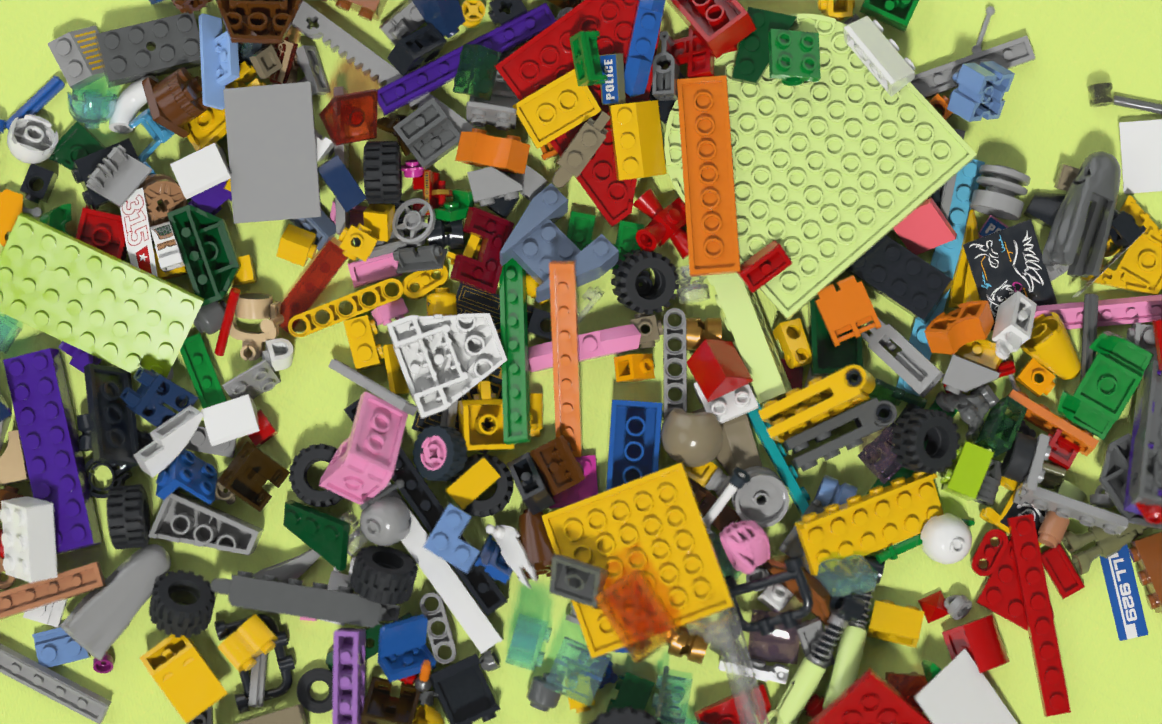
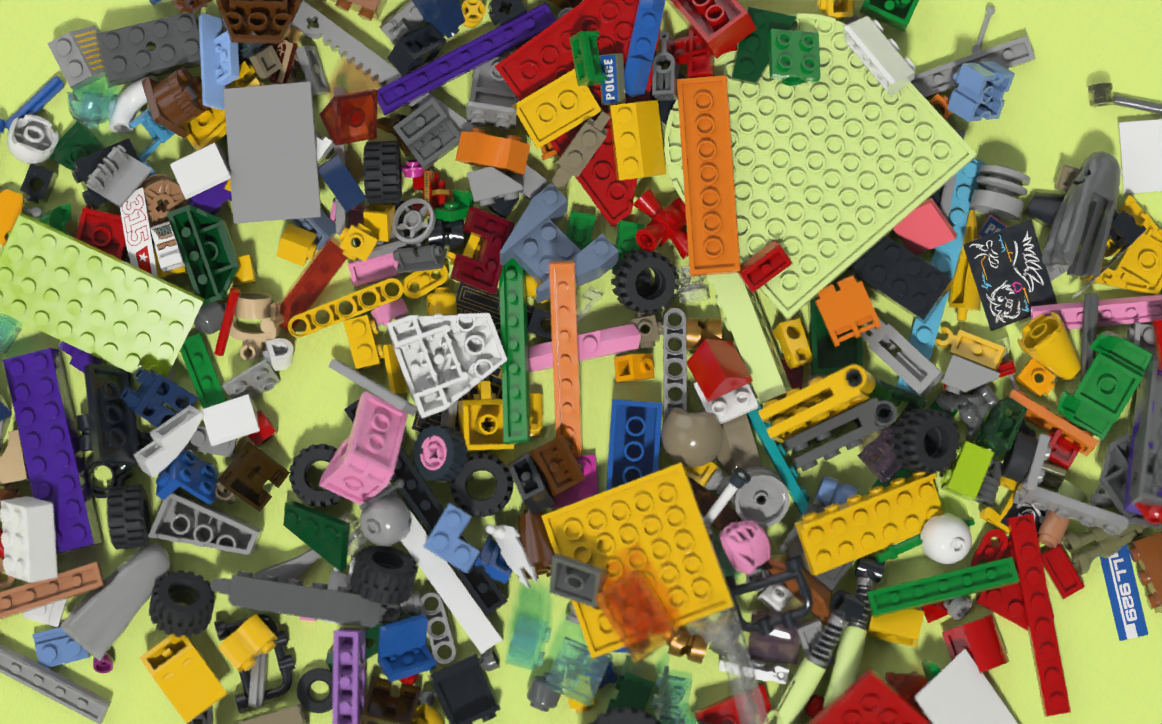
(412, 604): none -> light grey wheel
(423, 681): piece -> none
(473, 483): yellow slope -> none
(476, 71): clear green bracket -> none
(847, 575): clear light blue brick -> none
(942, 587): none -> green plate
(959, 327): orange brick -> none
(1013, 324): white hinge -> none

